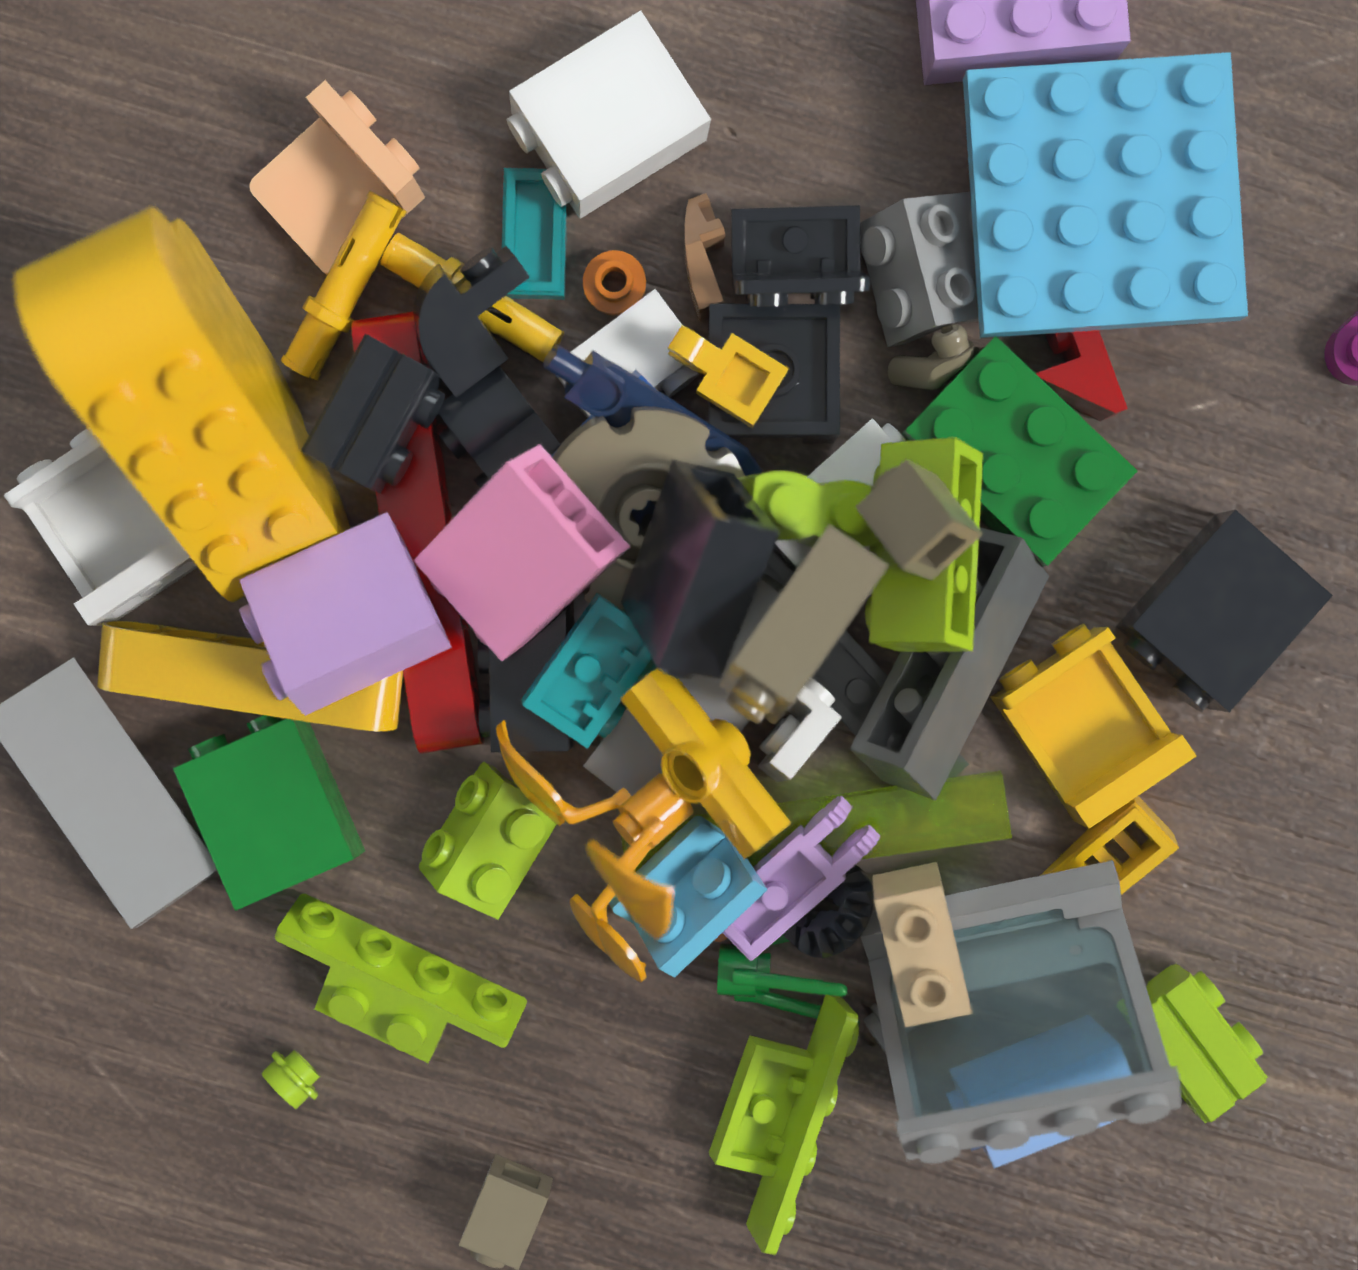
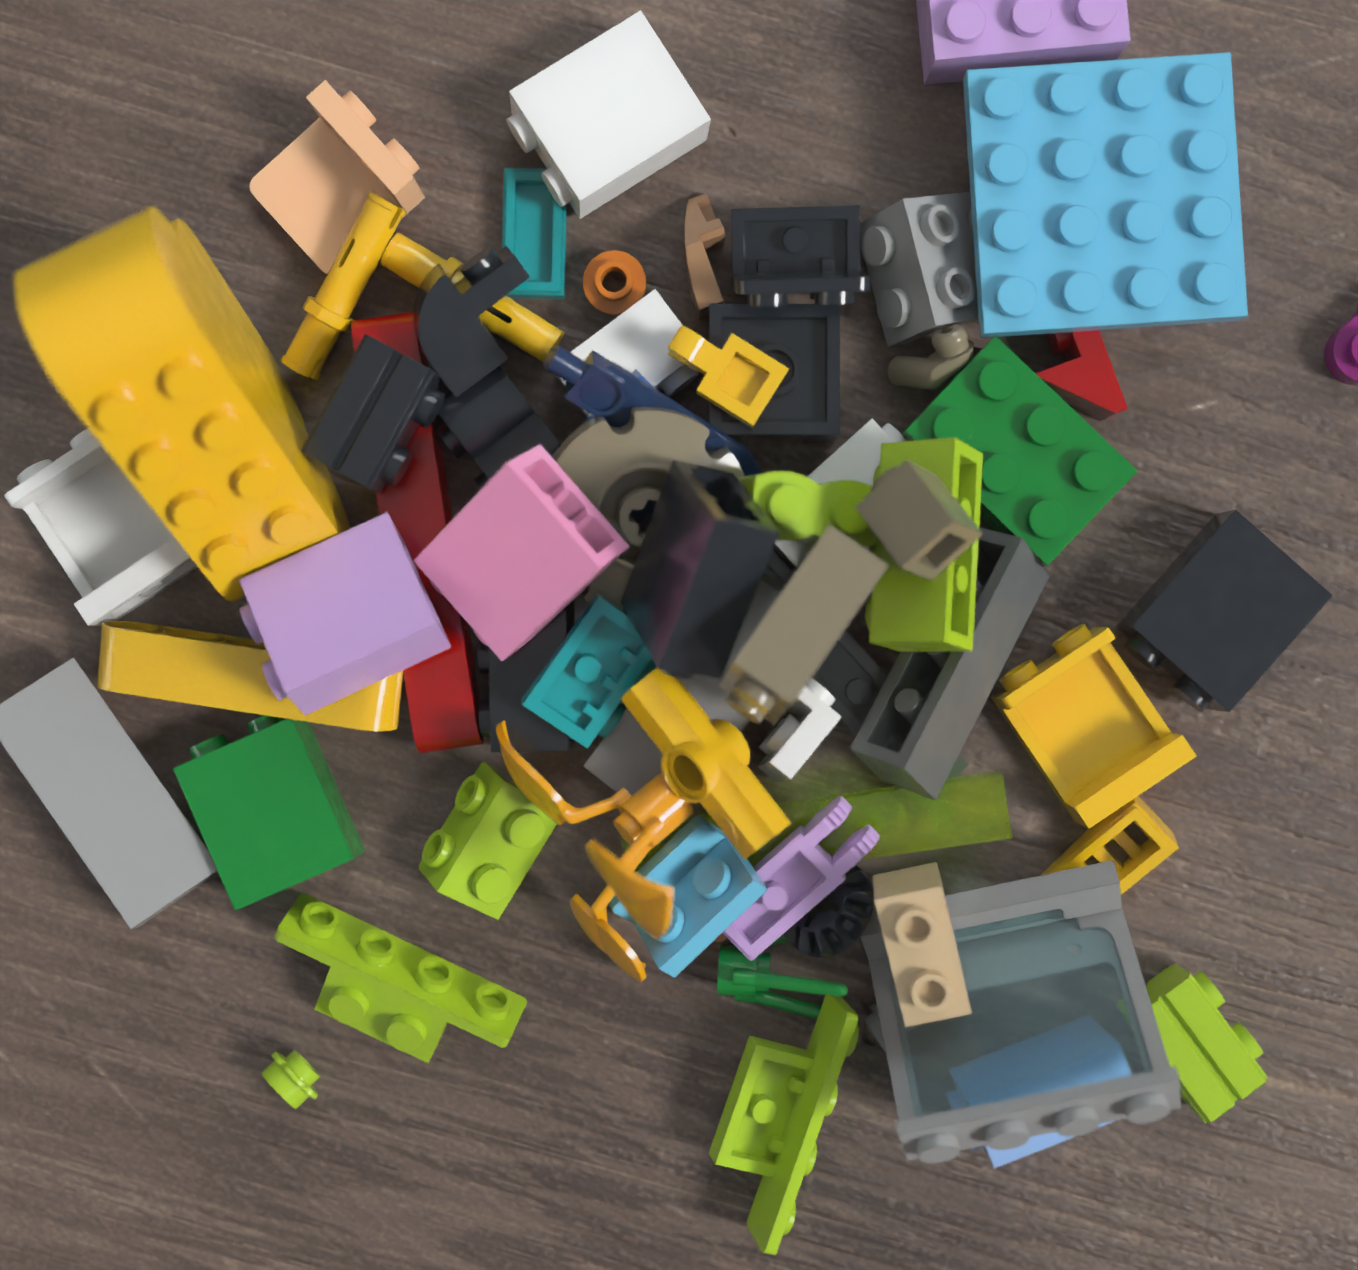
(506, 1214): dark tan brick -> none

